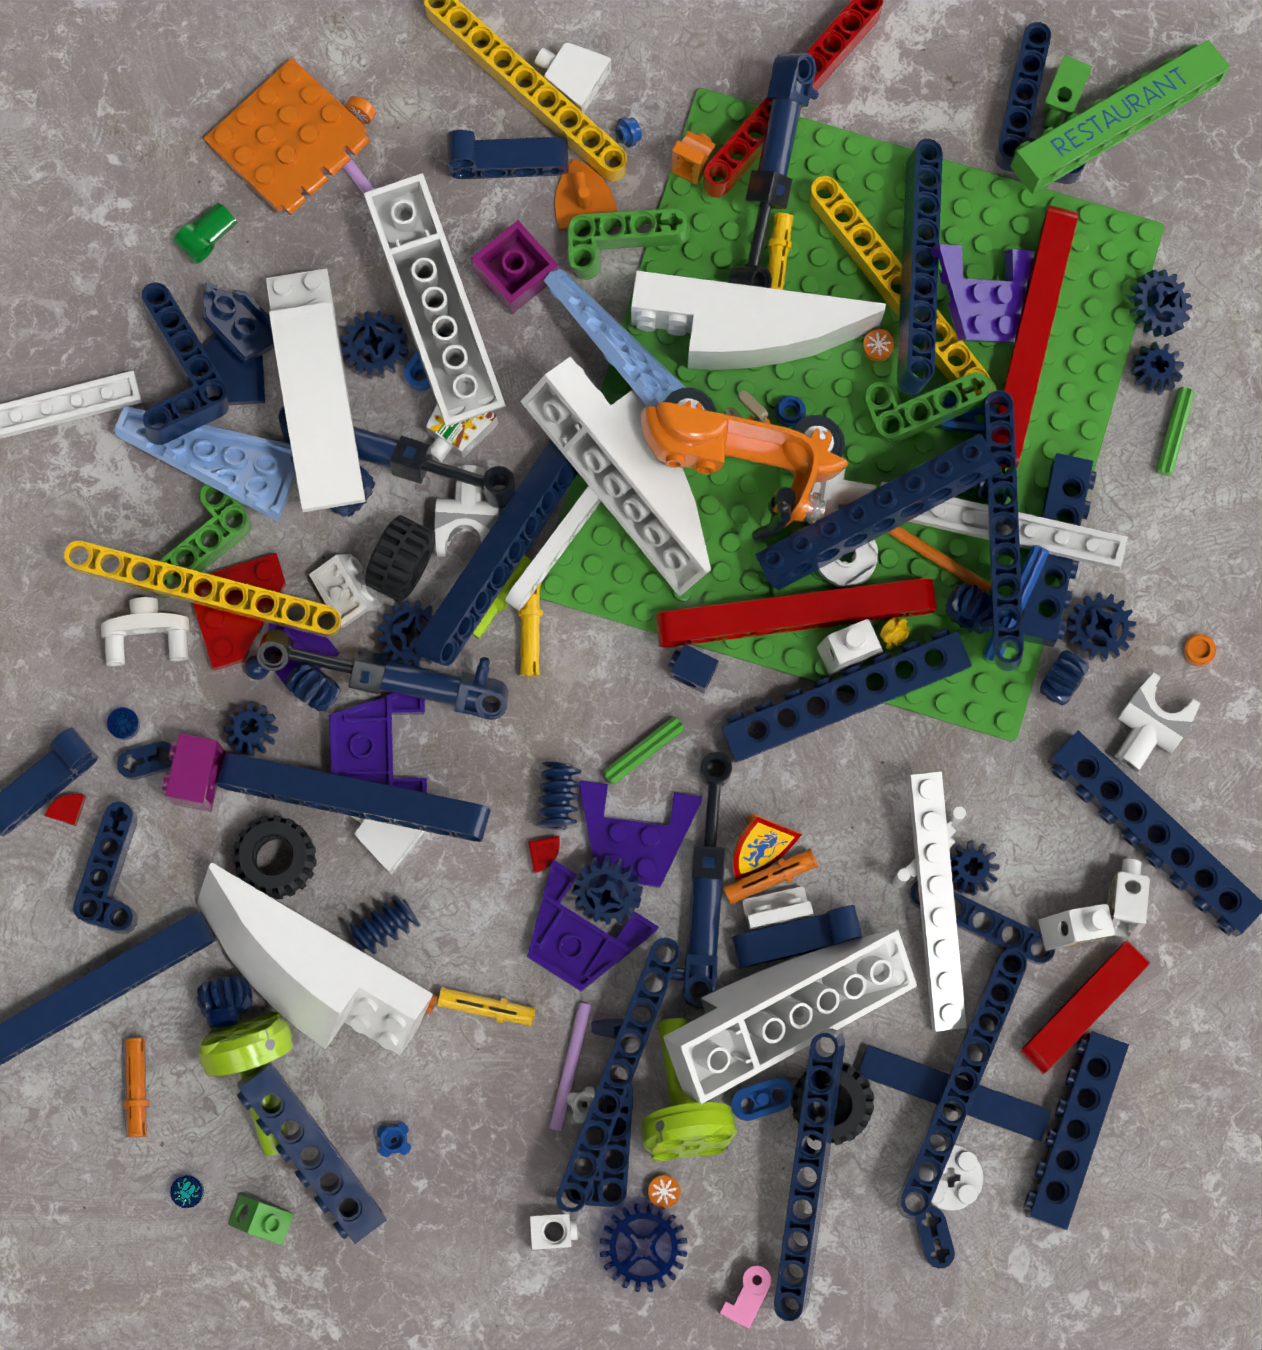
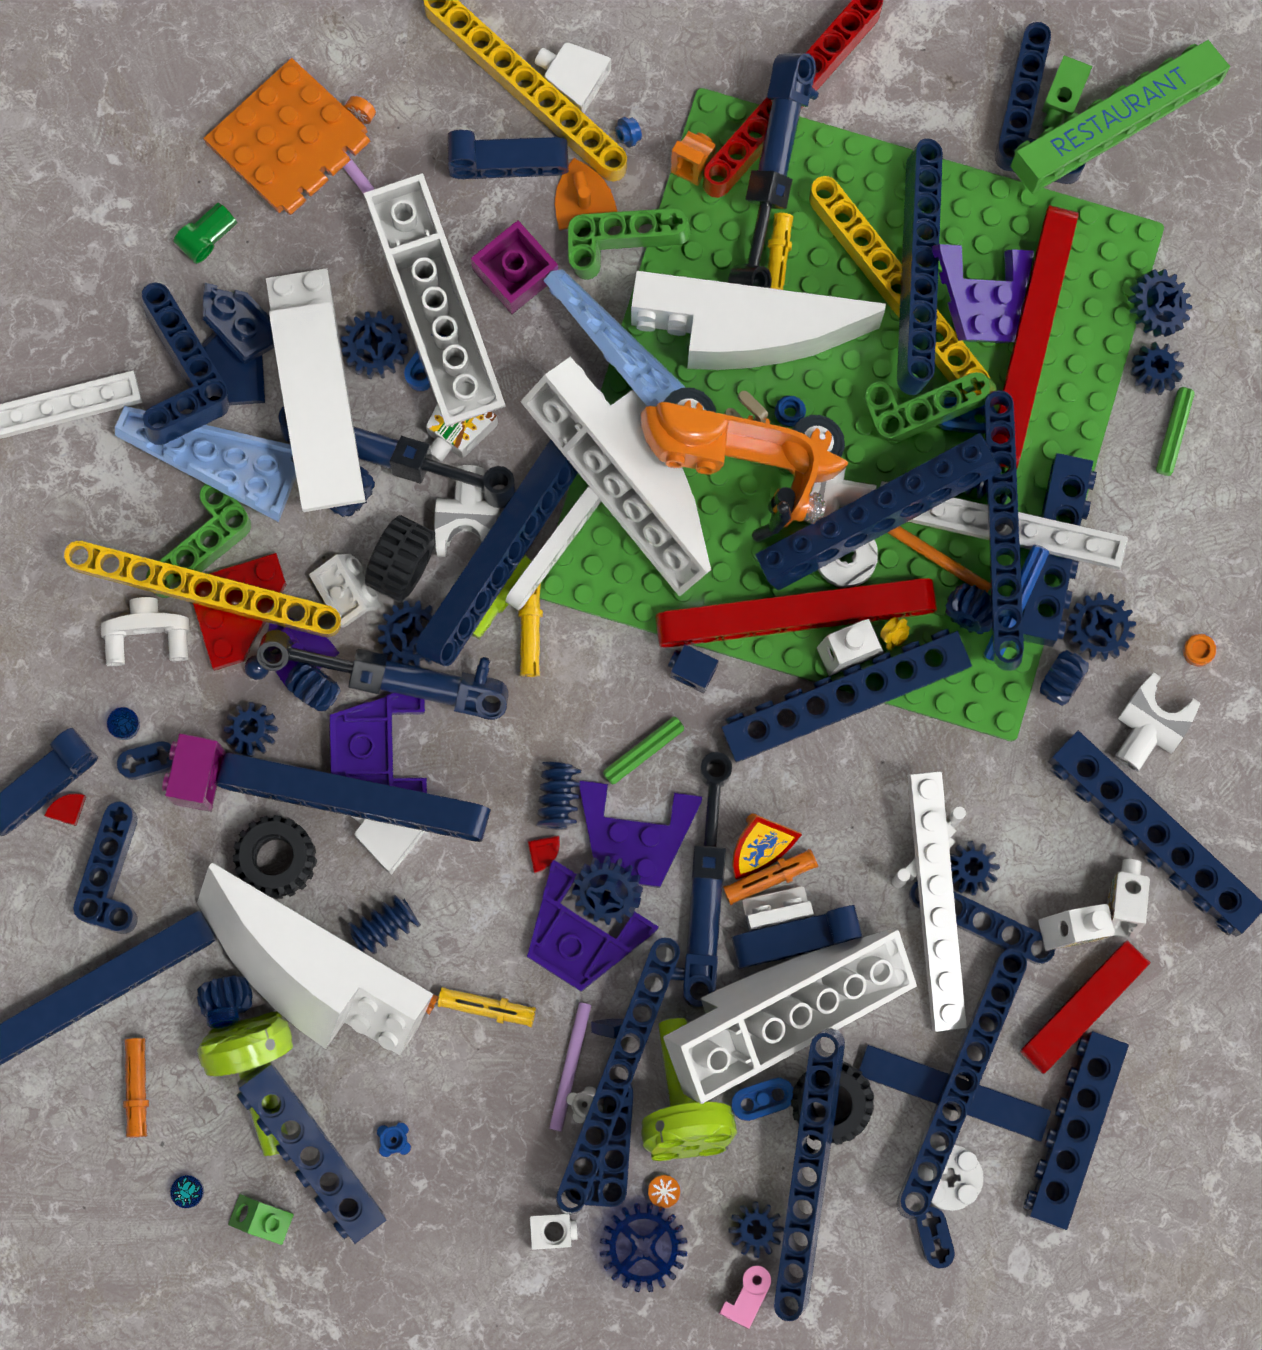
(747, 1237): none -> dark blue gear
(878, 345): orange tile -> none

